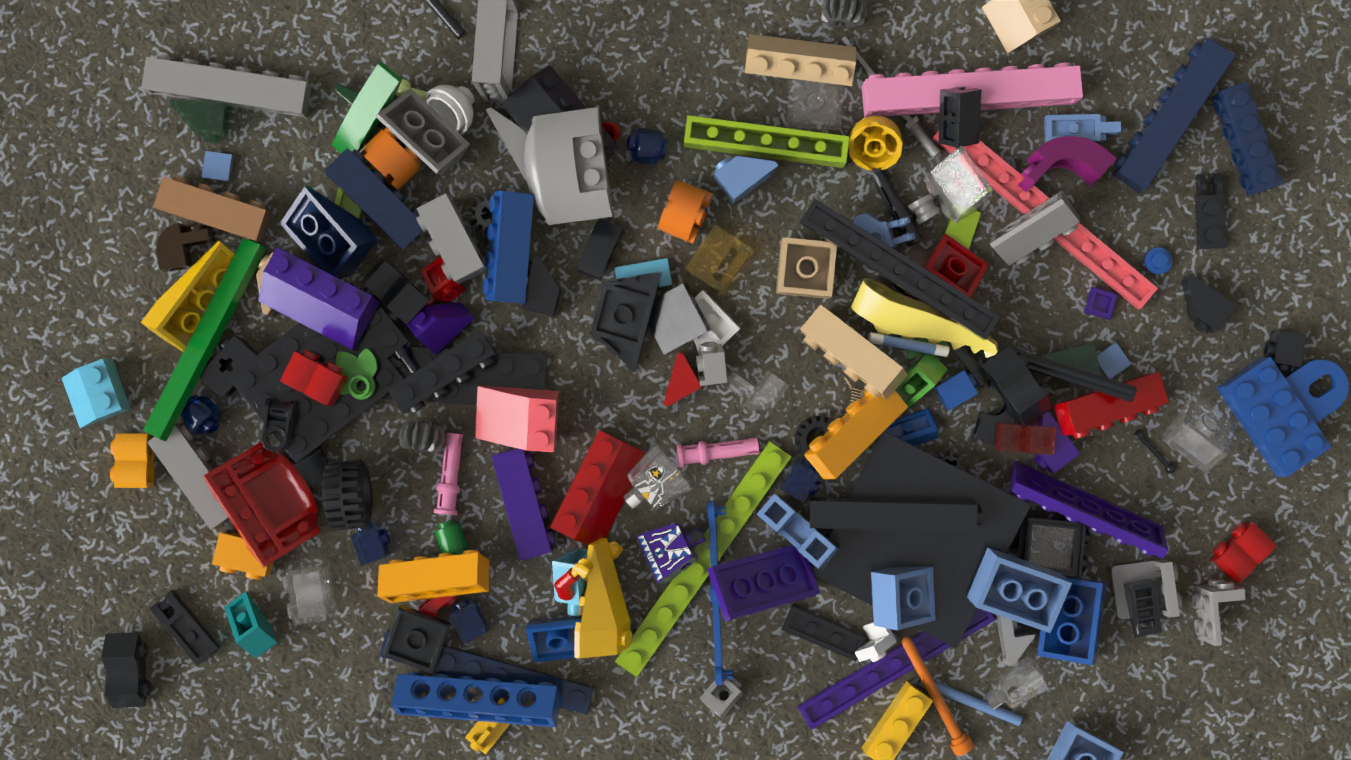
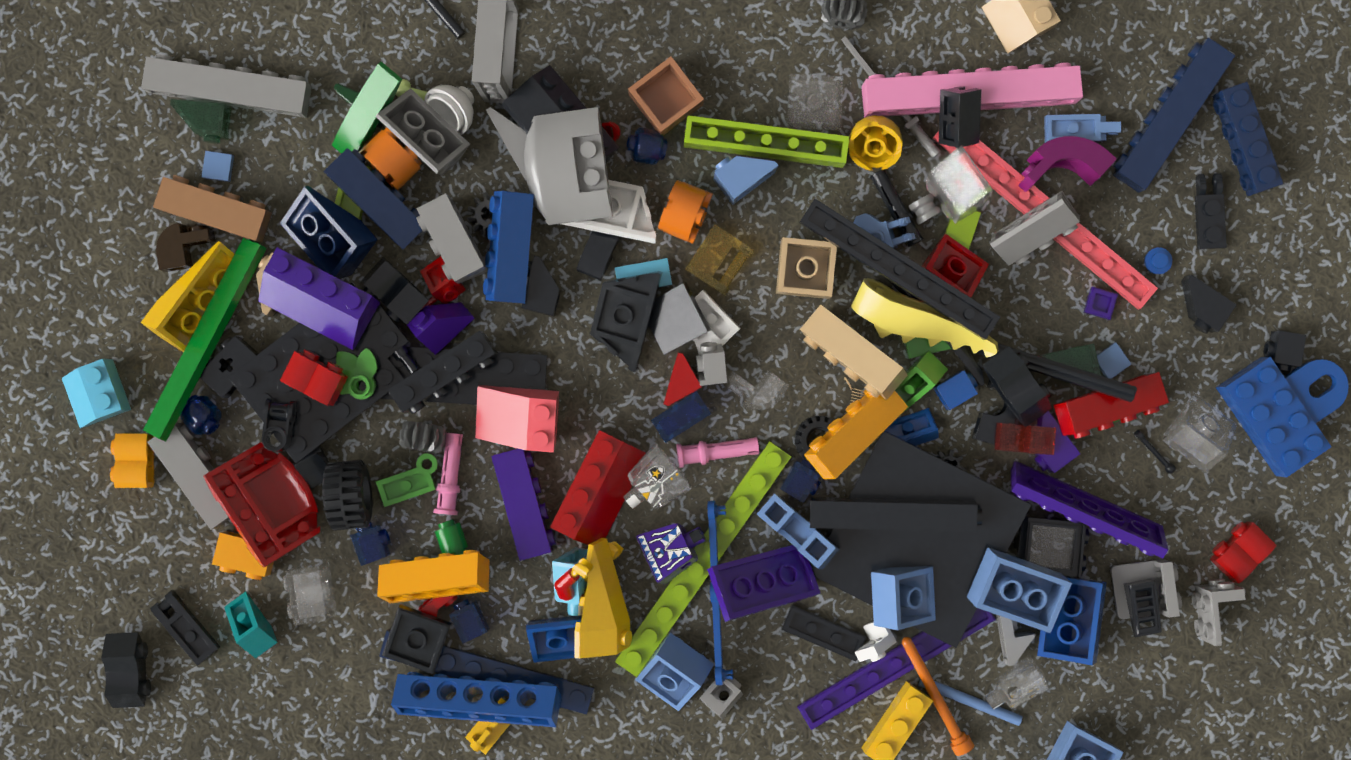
(408, 483): none -> bright green hinge
(630, 214): none -> white wing
(666, 96): none -> nougat piece
(675, 672): none -> medium blue slope
(681, 417): none -> clear blue brick
(800, 60): tan brick -> none
(908, 344): medium blue bar -> none

